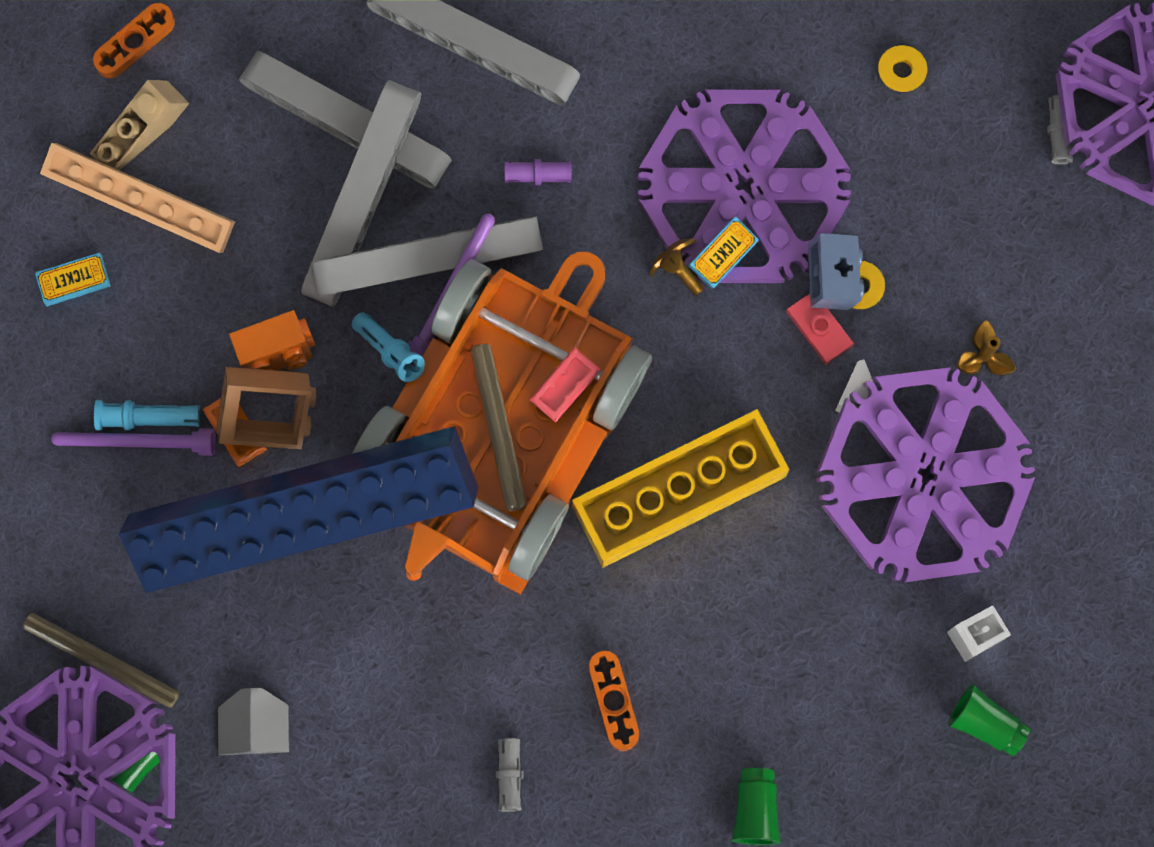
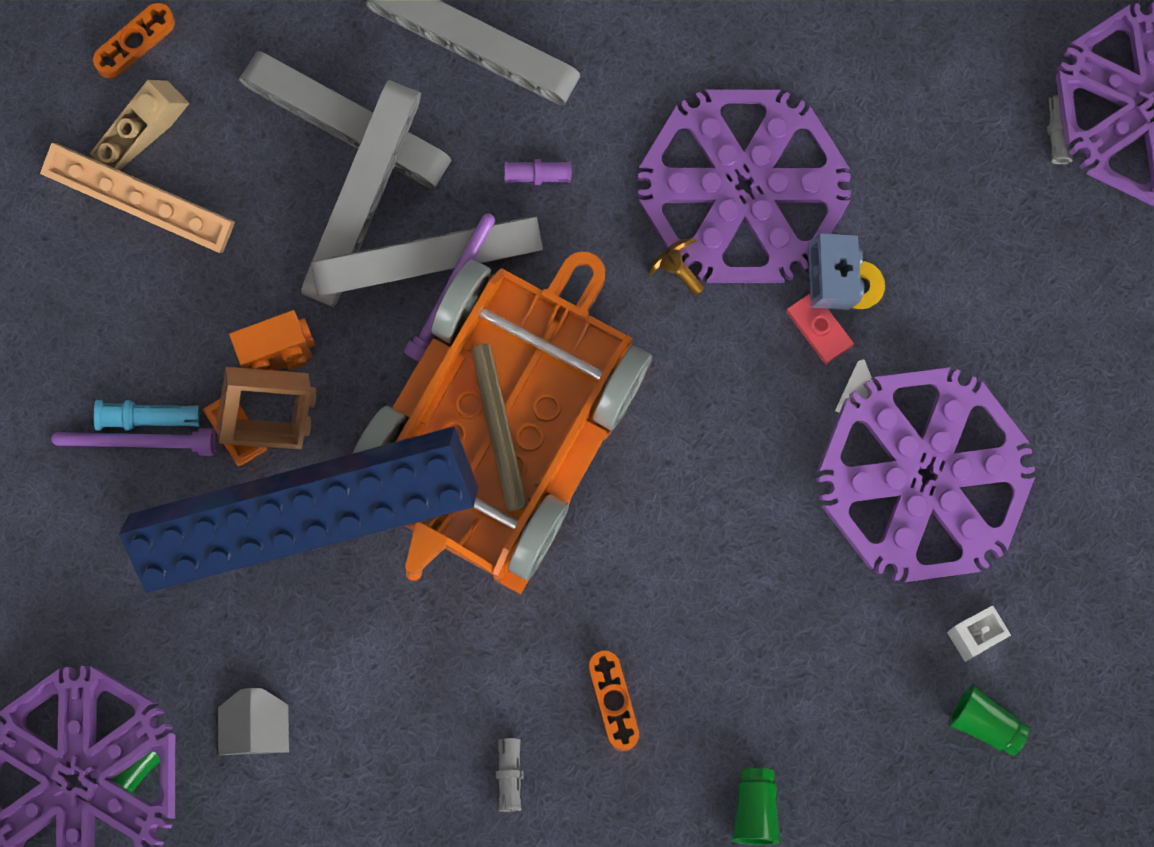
(73, 279): tile -> none
(98, 658): dark tan axle -> none
(394, 352): medium azure pin -> none
(565, 385): coral plate -> none
(680, 488): yellow brick -> none
(723, 252): tile -> none
(909, 56): yellow piece -> none
(987, 344): pearl gold plant -> none

